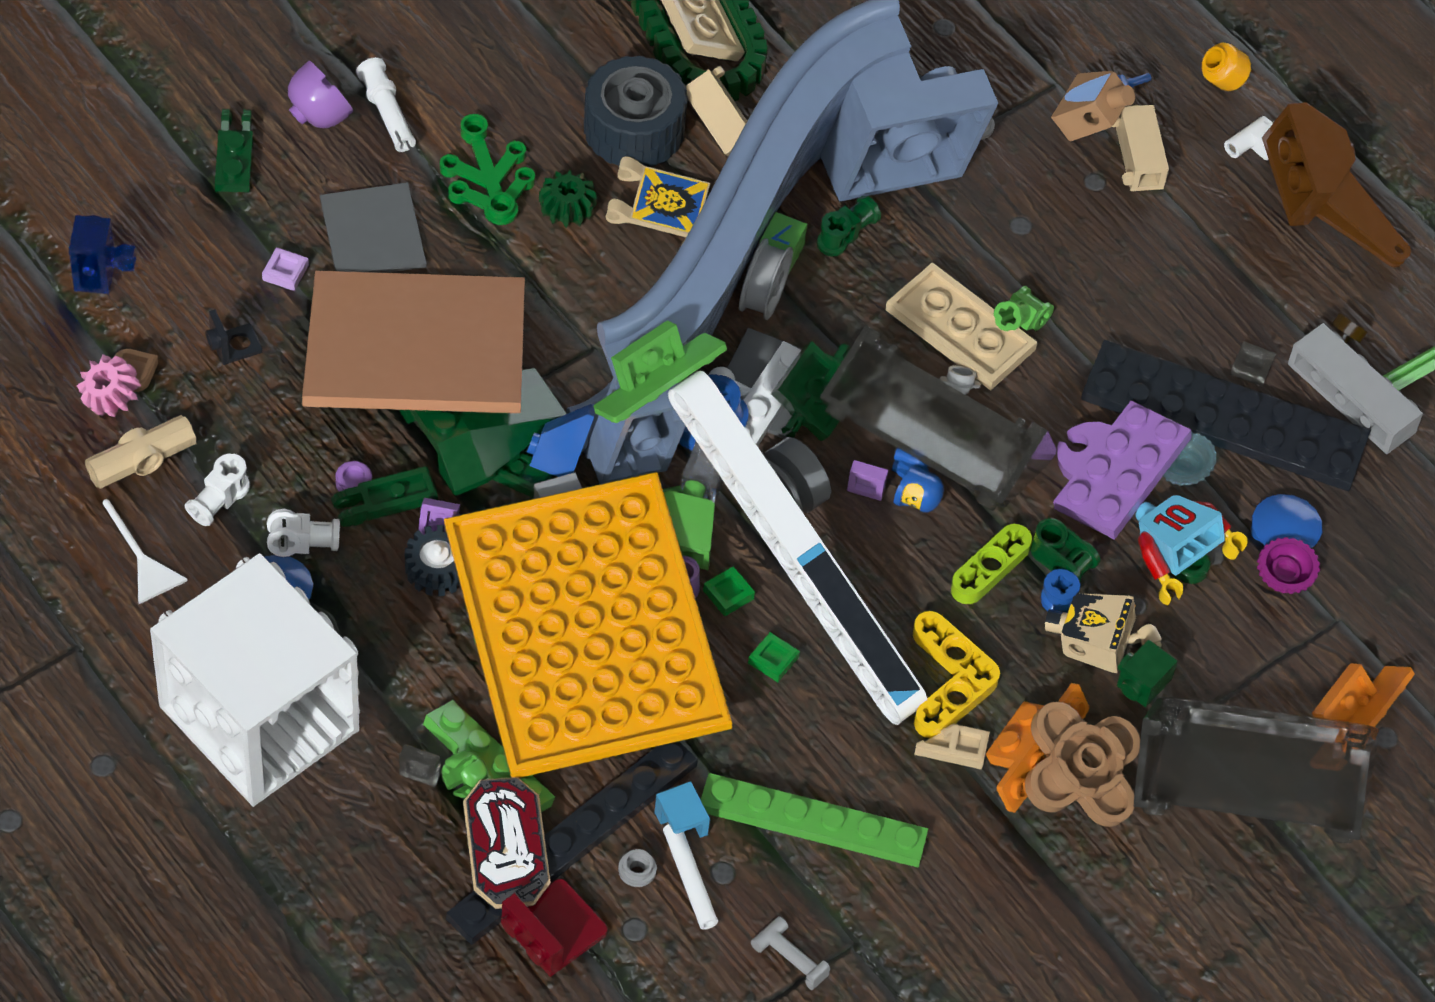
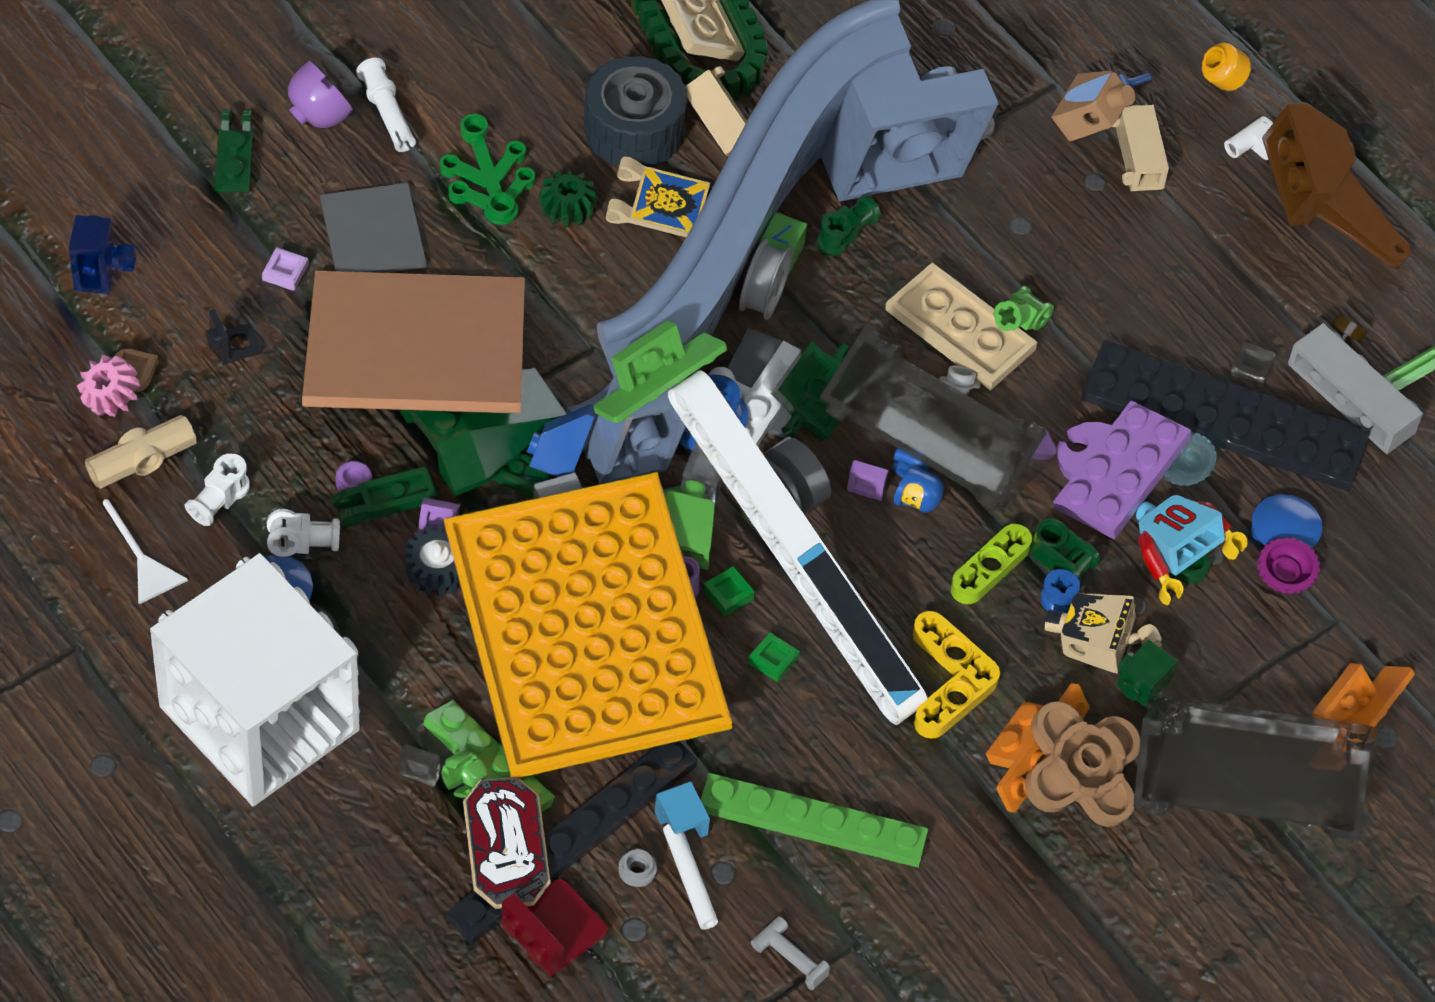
(956, 745): tan tile -> none

